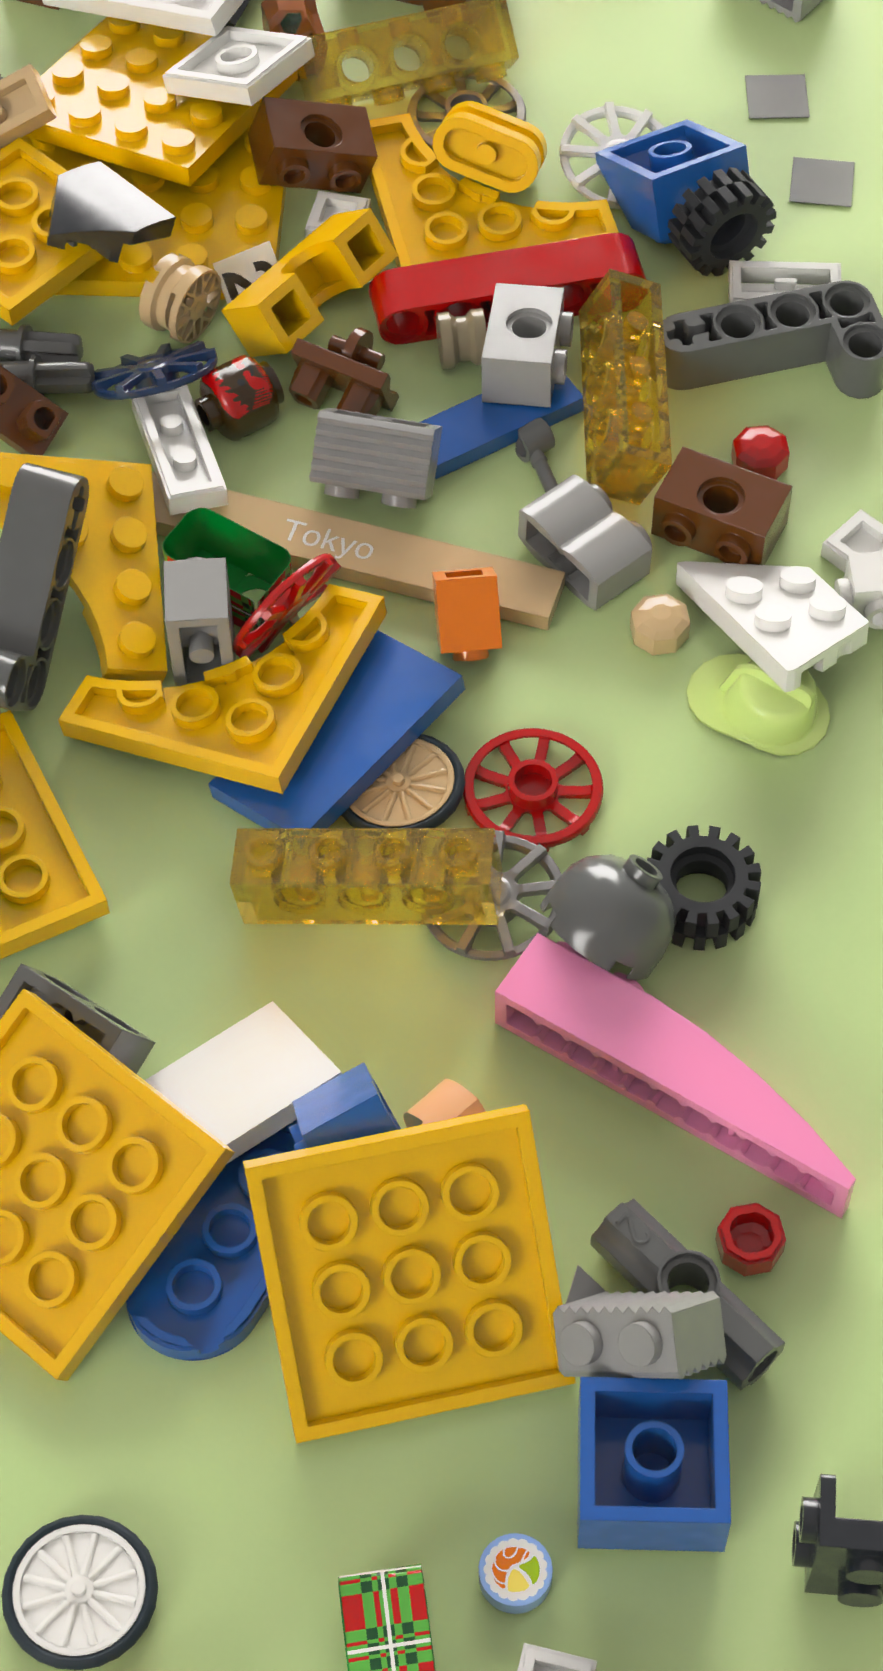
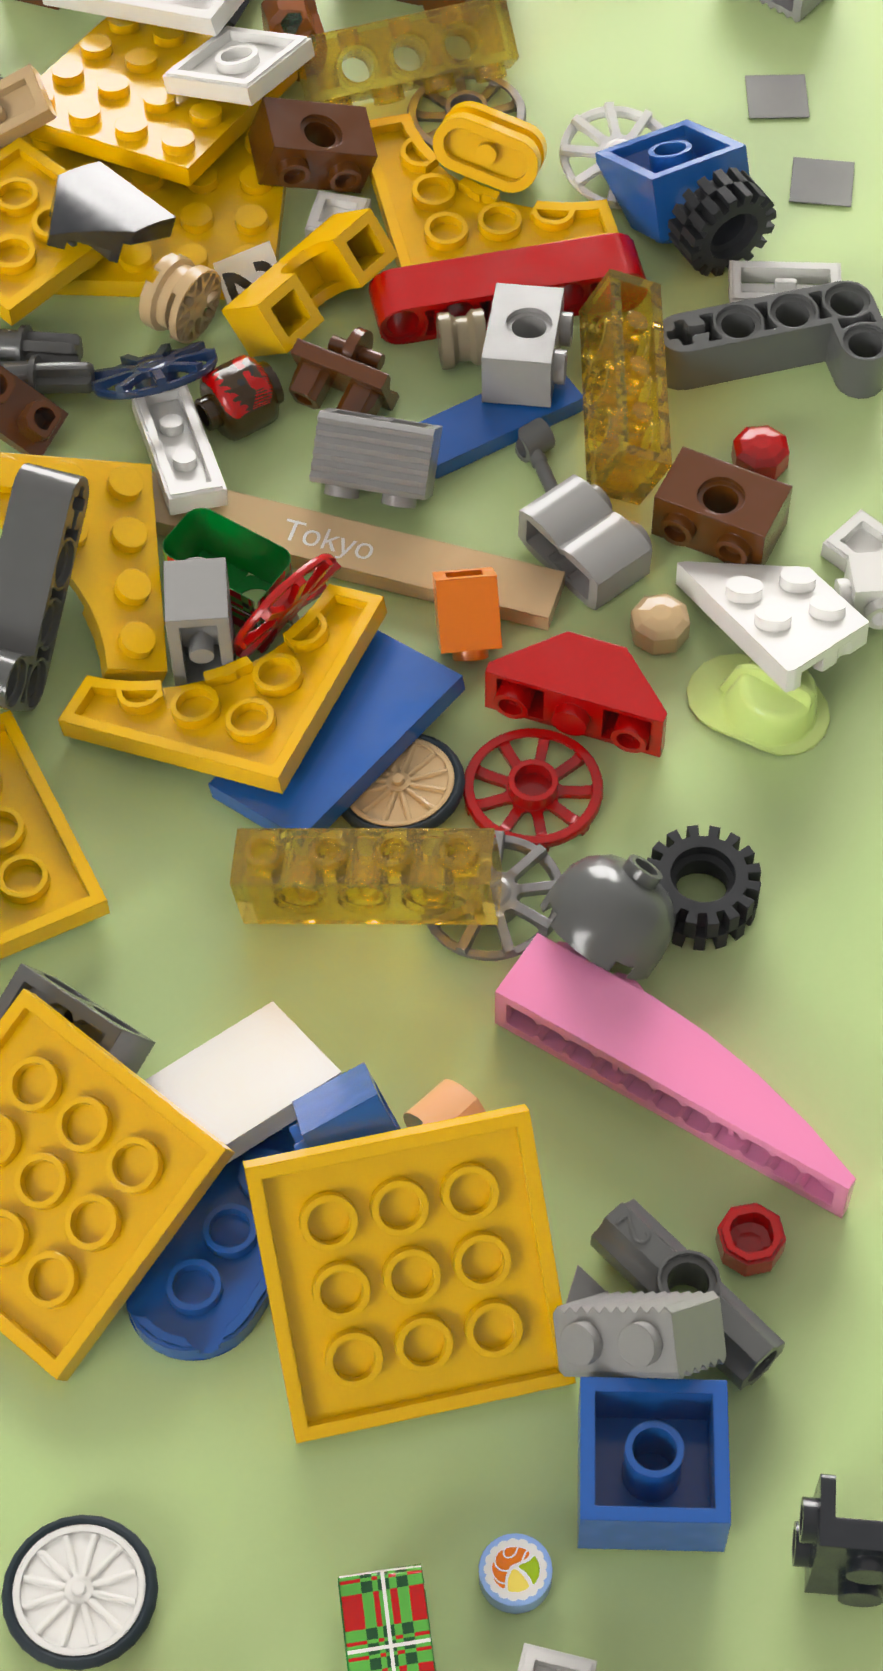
(579, 690): none -> red slope

